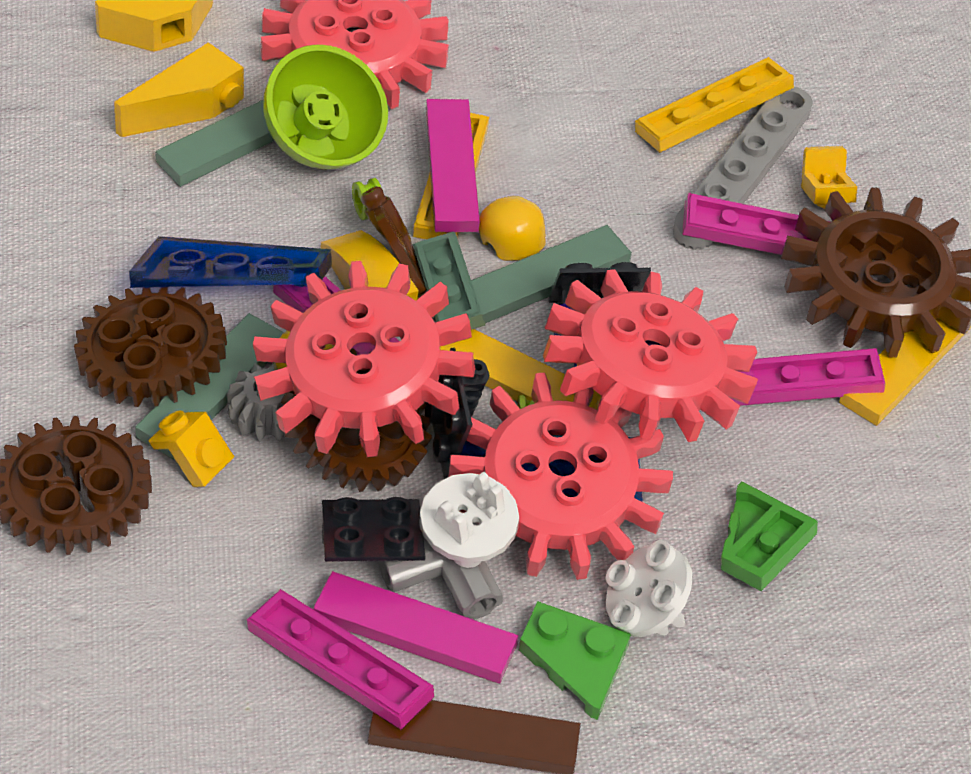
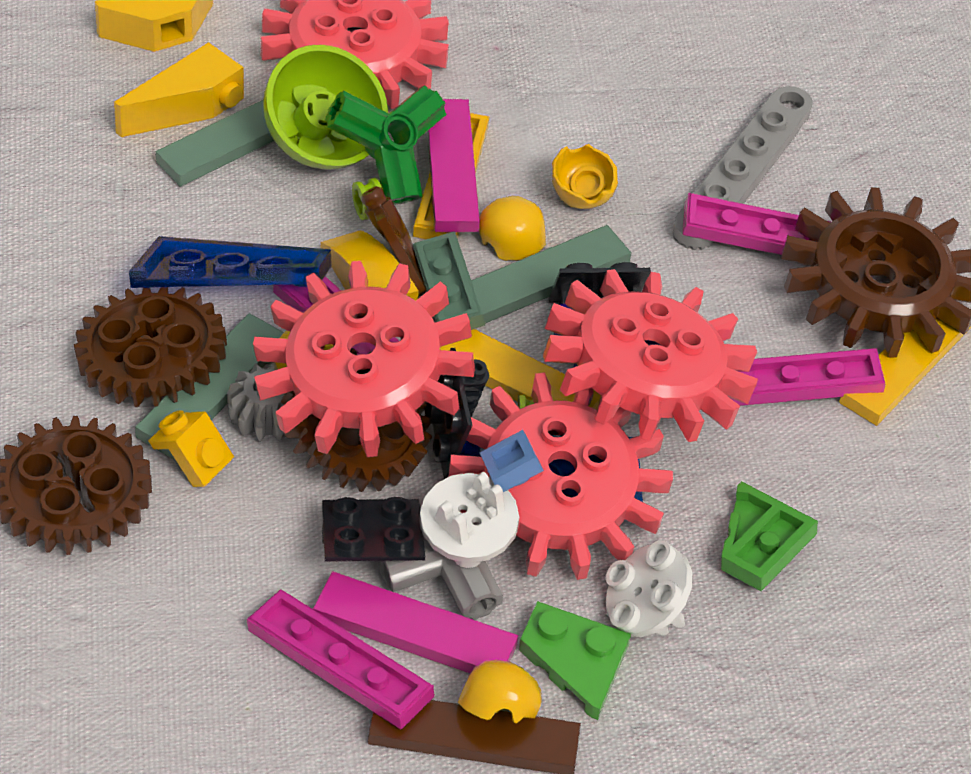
(406, 125): none -> green piece
(501, 686): none -> yellow hair
(511, 461): none -> medium blue plate
(584, 177): none -> yellow hair
(714, 104): yellow tile -> none
(825, 173): yellow bracket -> none

